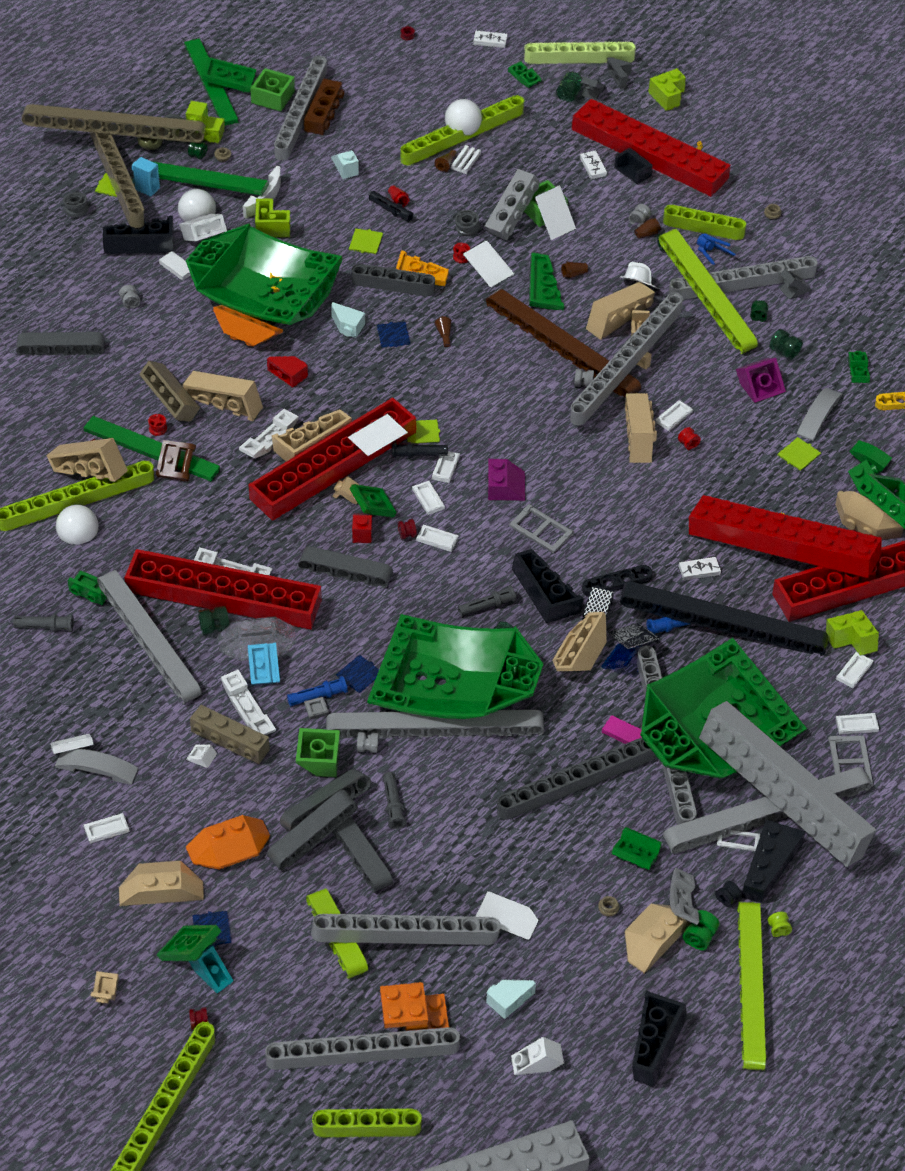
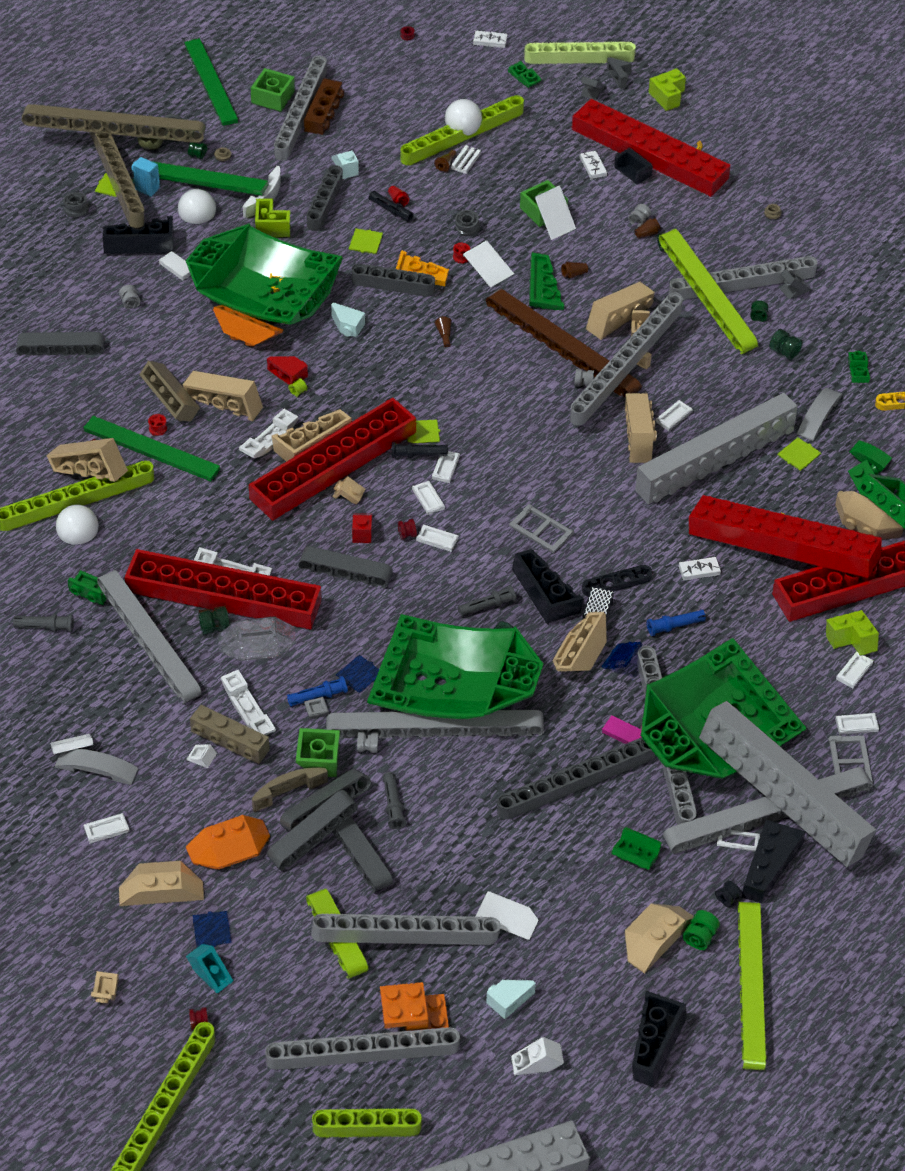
(170, 457): plate -> none
(189, 943): green plate -> none
(200, 227): white window -> none
(214, 126): lime brick -> none
(229, 75): green plate -> none
(263, 663): medium azure plate -> none
(297, 387): none -> lime axle
(310, 776): none -> dark tan slope
(324, 198): none -> dark grey beam
(373, 500): green tile -> none
(377, 435): white sticker -> none
(393, 334): clear blue piece -> none
(505, 480): magenta slope -> none
(506, 214): light grey brick -> none
(569, 87): clear green wheel -> none
(608, 900): dark tan plate -> none
(633, 635): black sticker -> none
(639, 272): white piece -> none
(680, 896): light grey slope -> none
(689, 438): red wheel -> none
(704, 222): lime beam -> none
(707, 242): blue plant -> none
(715, 448): none -> light grey brick
(724, 618): black beam -> none
(761, 379): magenta slope -> none
(779, 924): lime wheel -> none

